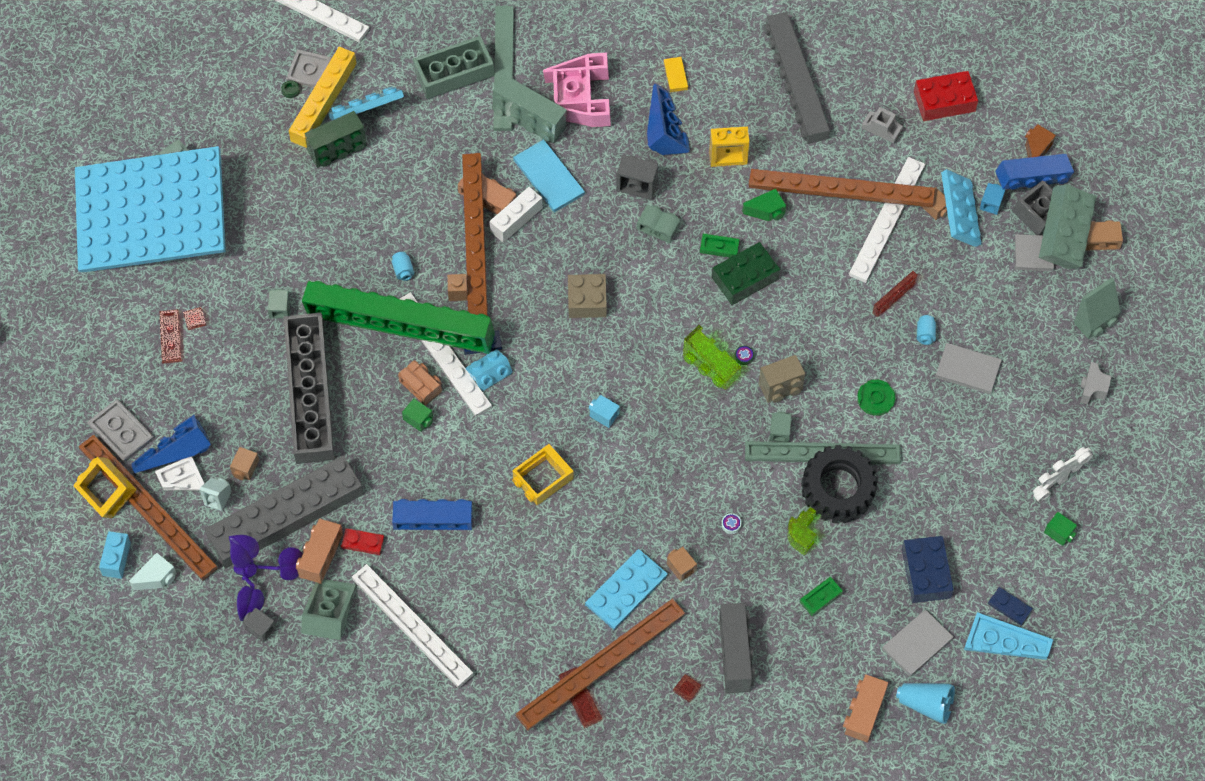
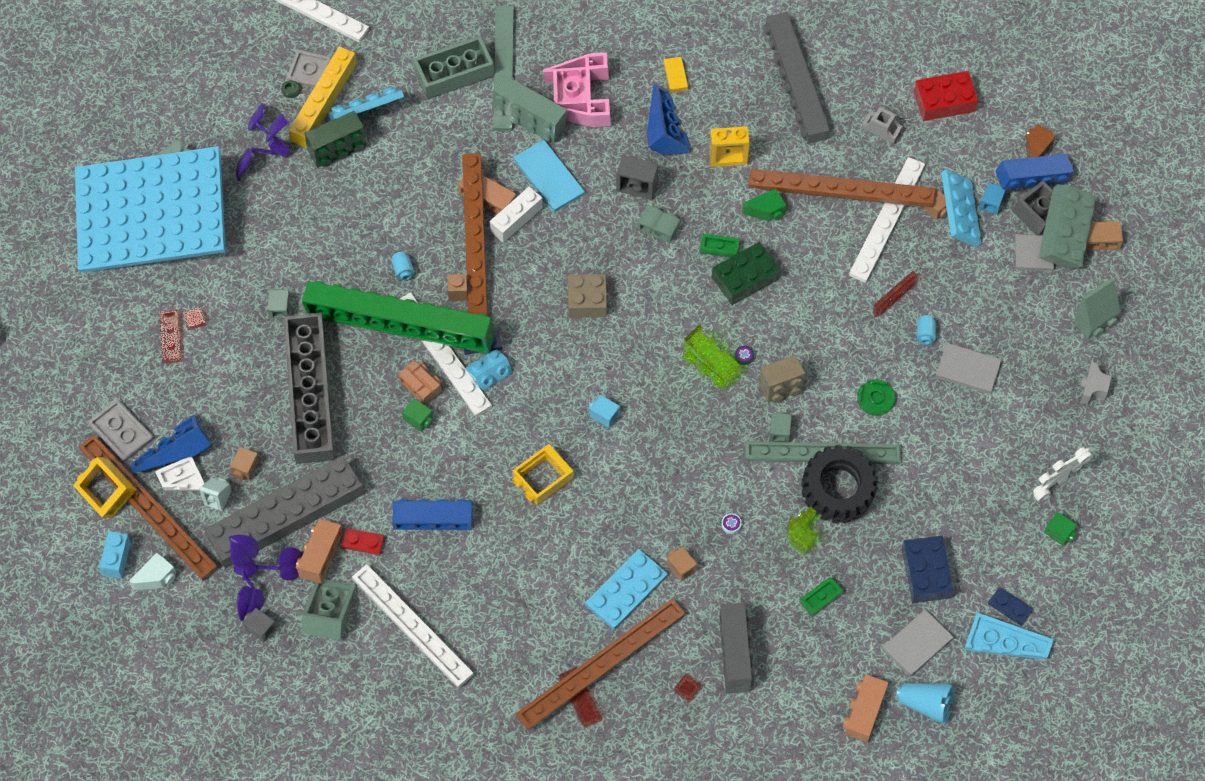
(276, 144): none -> dark purple plant

